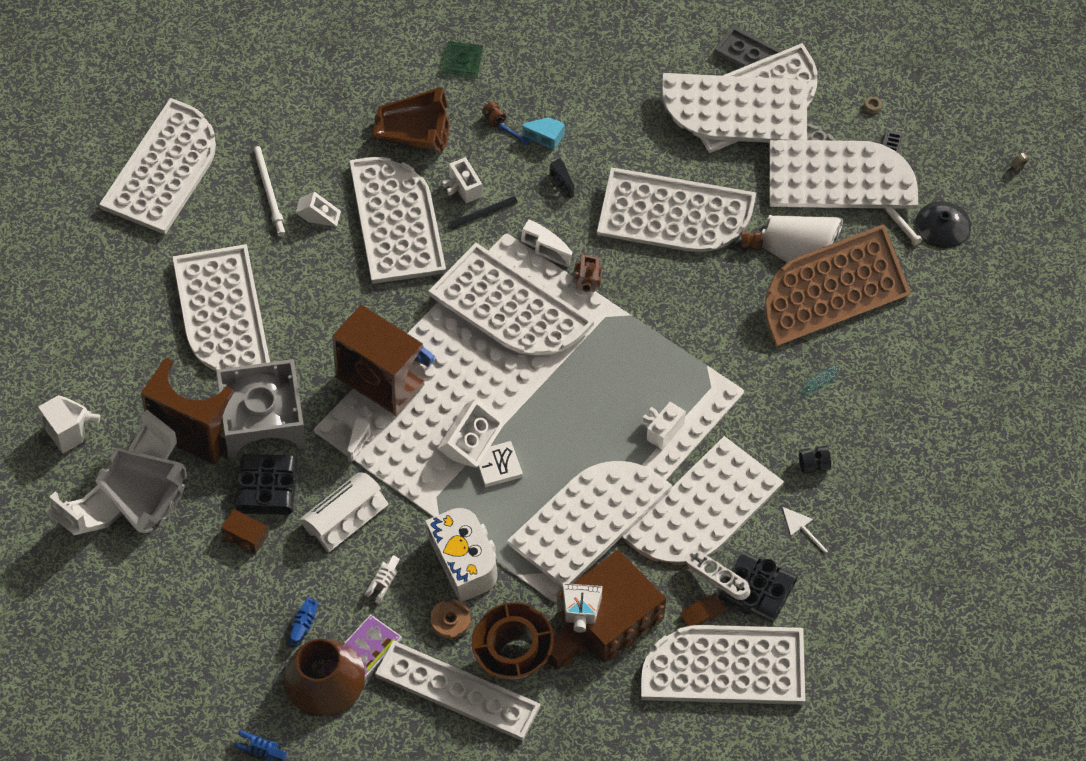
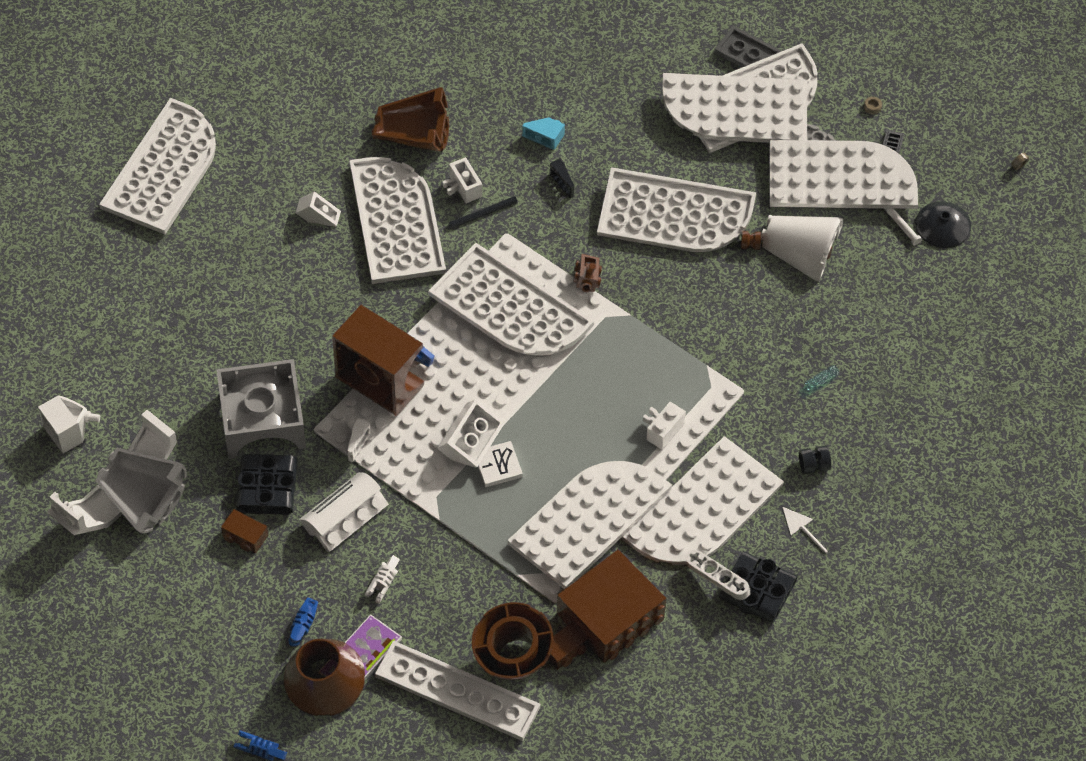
(193, 421): reddish brown piece -> none
(221, 307): white plate -> none
(277, 218): white bar -> none
(448, 609): medium nougat plate -> none
(463, 59): clear green tile -> none
(464, 552): white brick -> none
(494, 114): reddish brown wheel -> none
(526, 141): blue hinge -> none
(546, 243): white slope -> none
(581, 604): white torso -> none
(704, 609): reddish brown slope -> none
(727, 665): white plate -> none
(833, 285): medium nougat plate -> none

